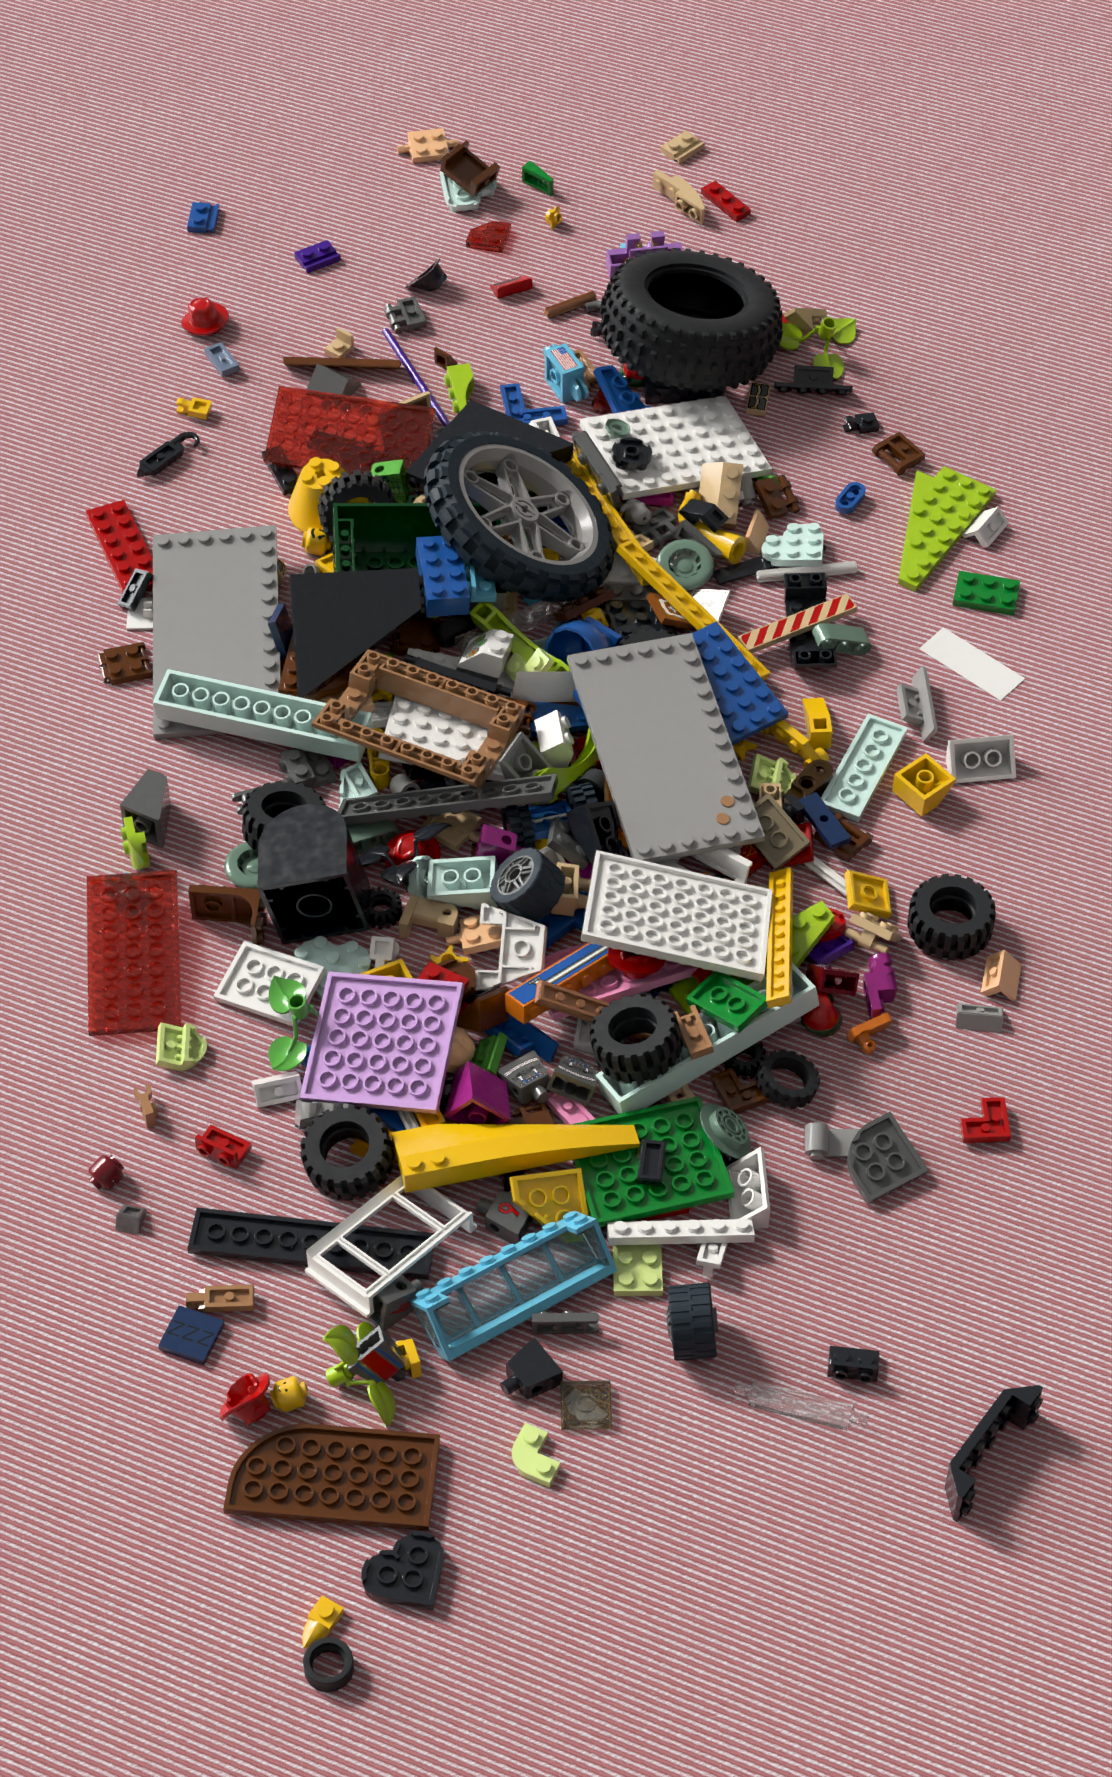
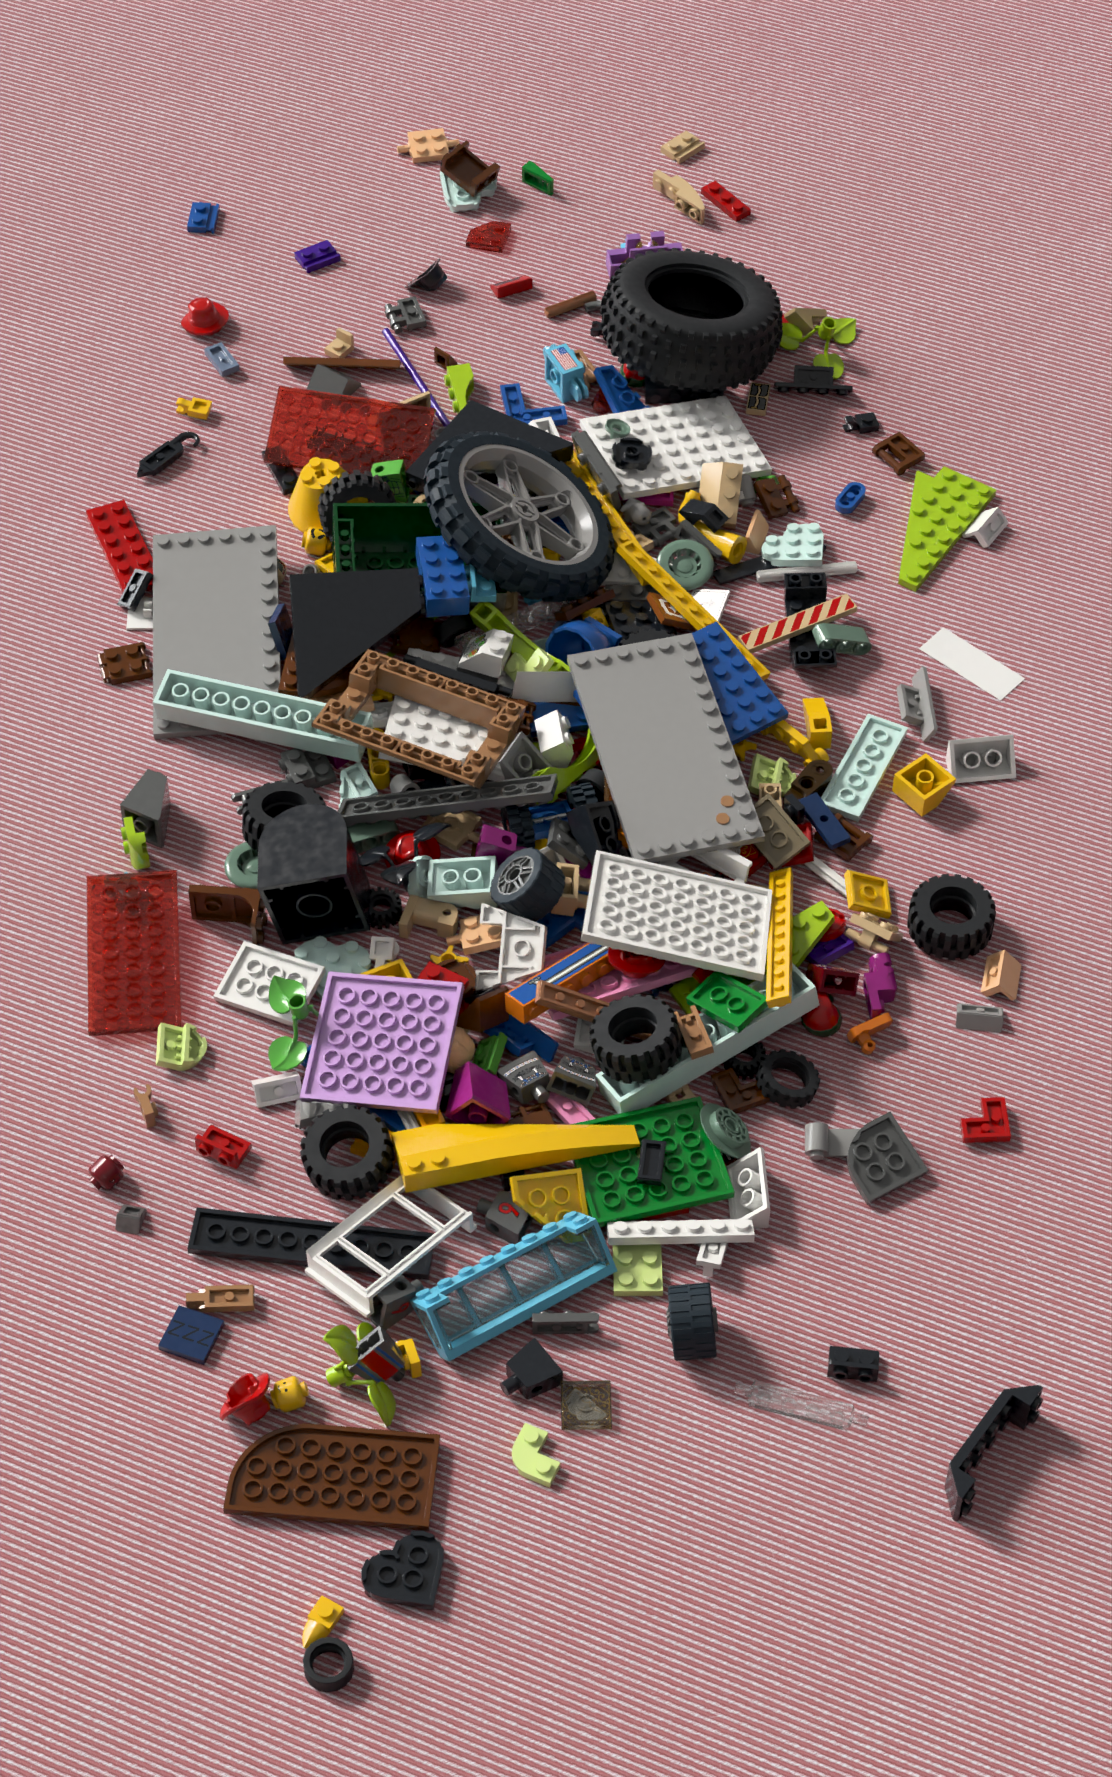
(553, 217): yellow plate -> none
(986, 593): green plate -> none

